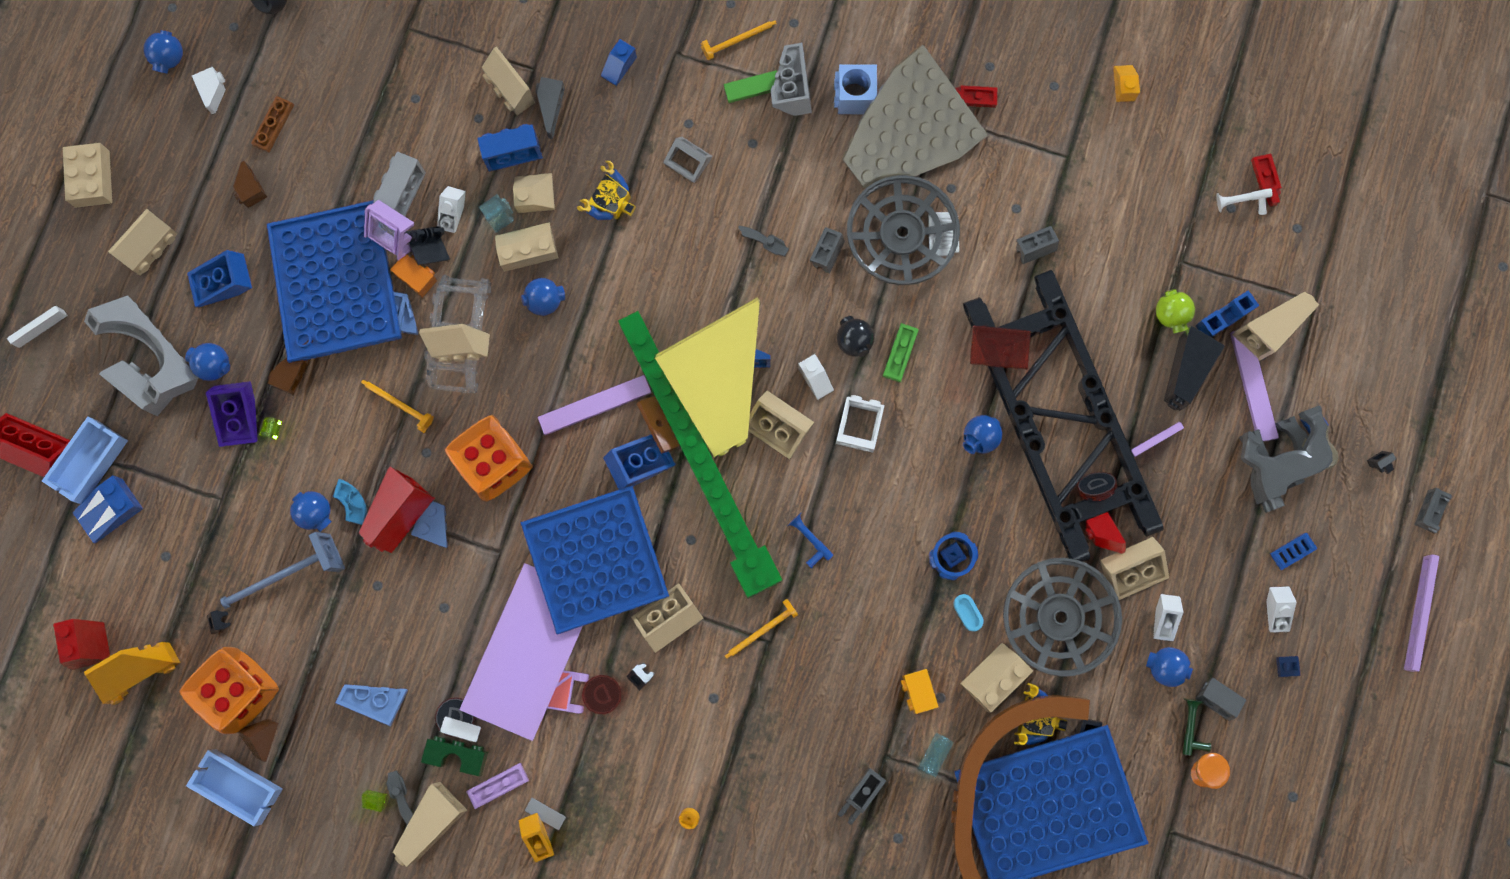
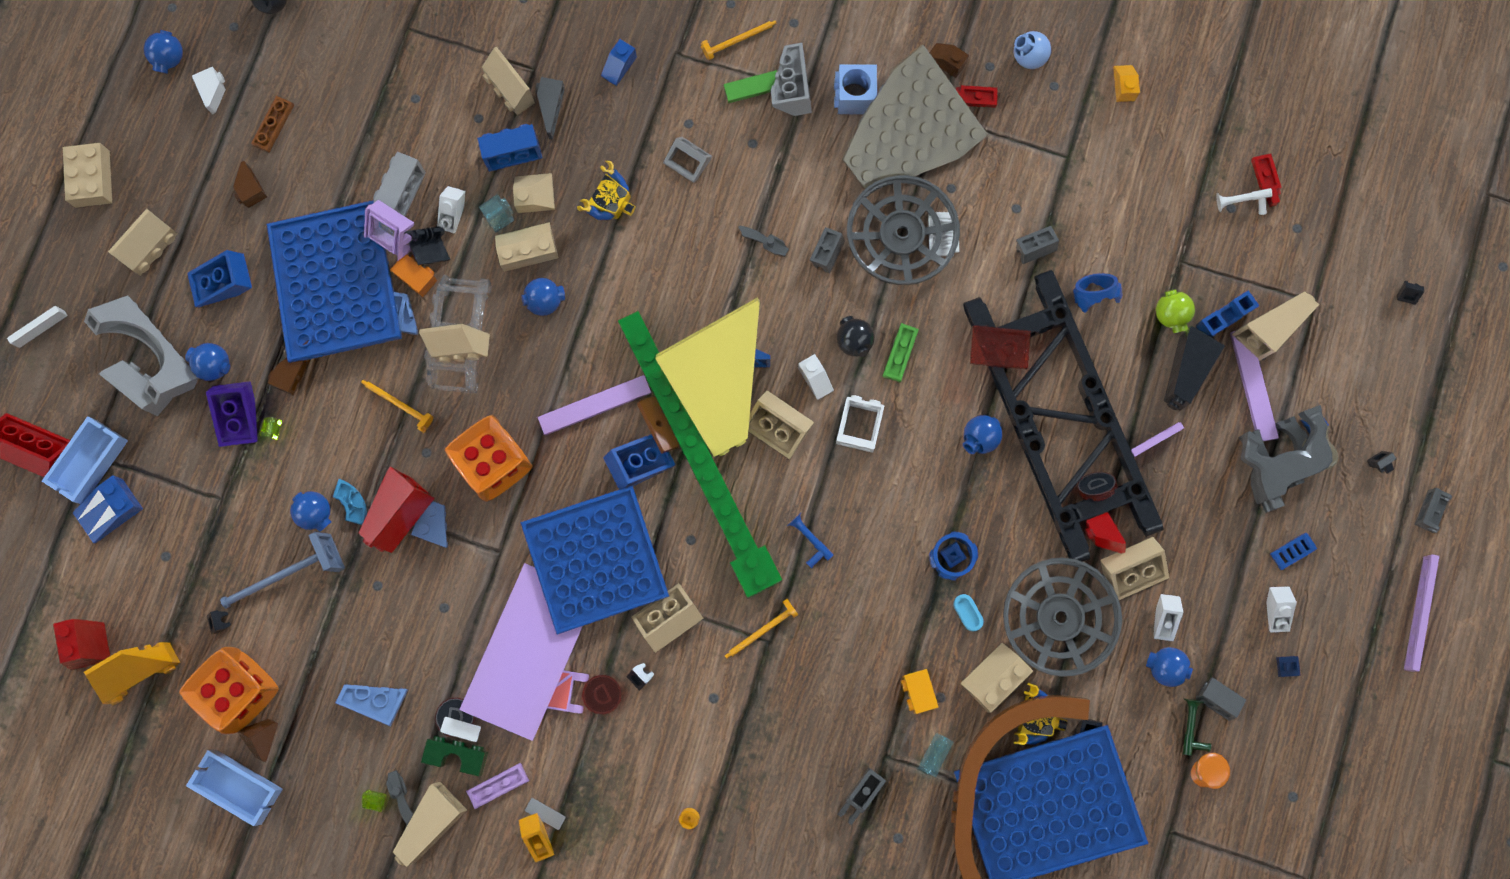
(949, 58): none -> reddish brown slope
(1032, 49): none -> light blue brick
(1086, 299): none -> blue piece
(1410, 293): none -> black tile

